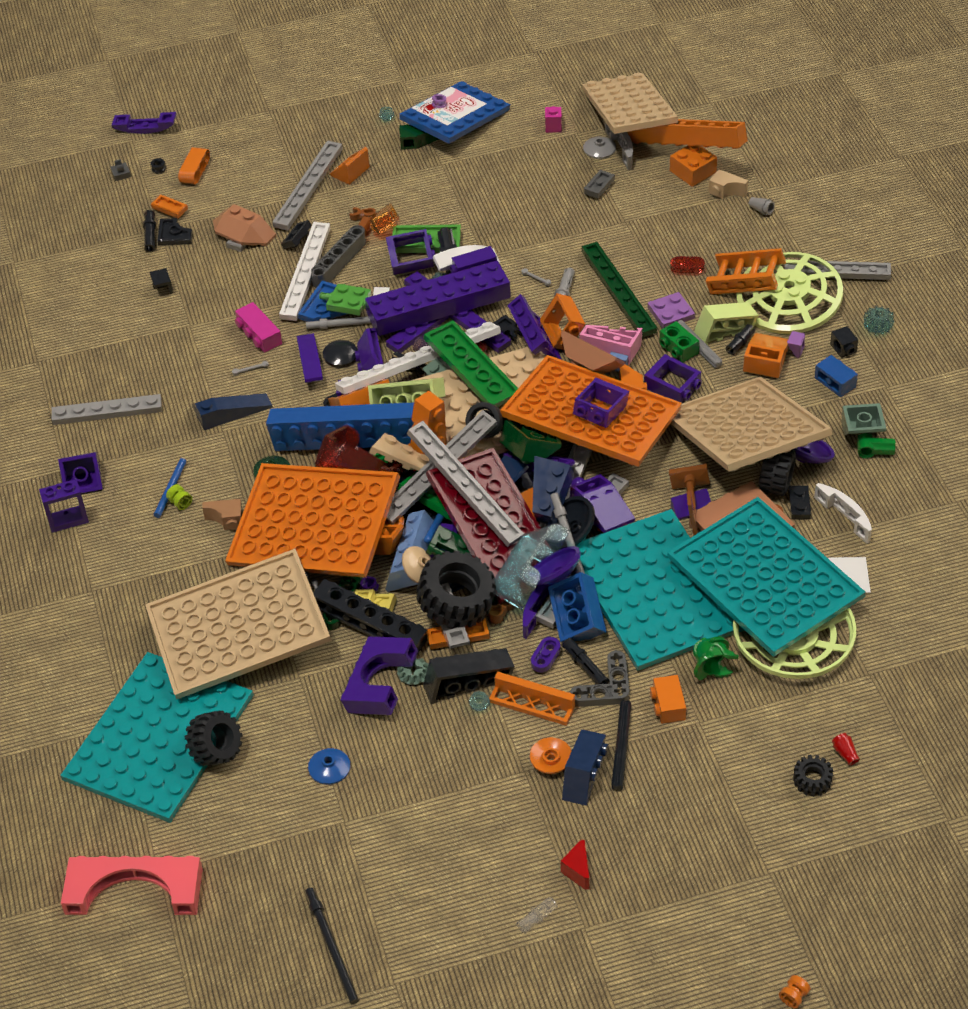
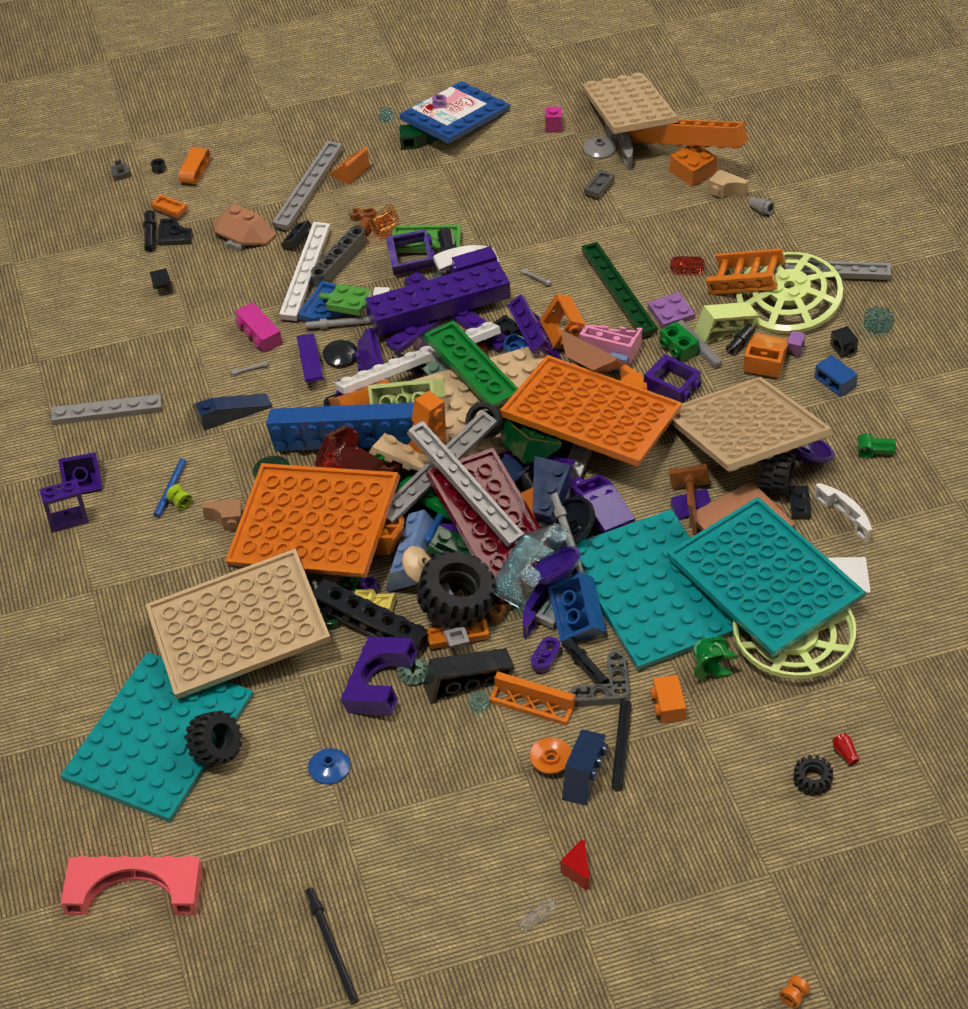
(143, 126): dark purple slope -> none
(513, 343): none -> blue hair
(566, 282): light grey pin -> none
(599, 389): dark purple window -> none
(619, 482): light grey plate -> none
(862, 419): sand green slope -> none

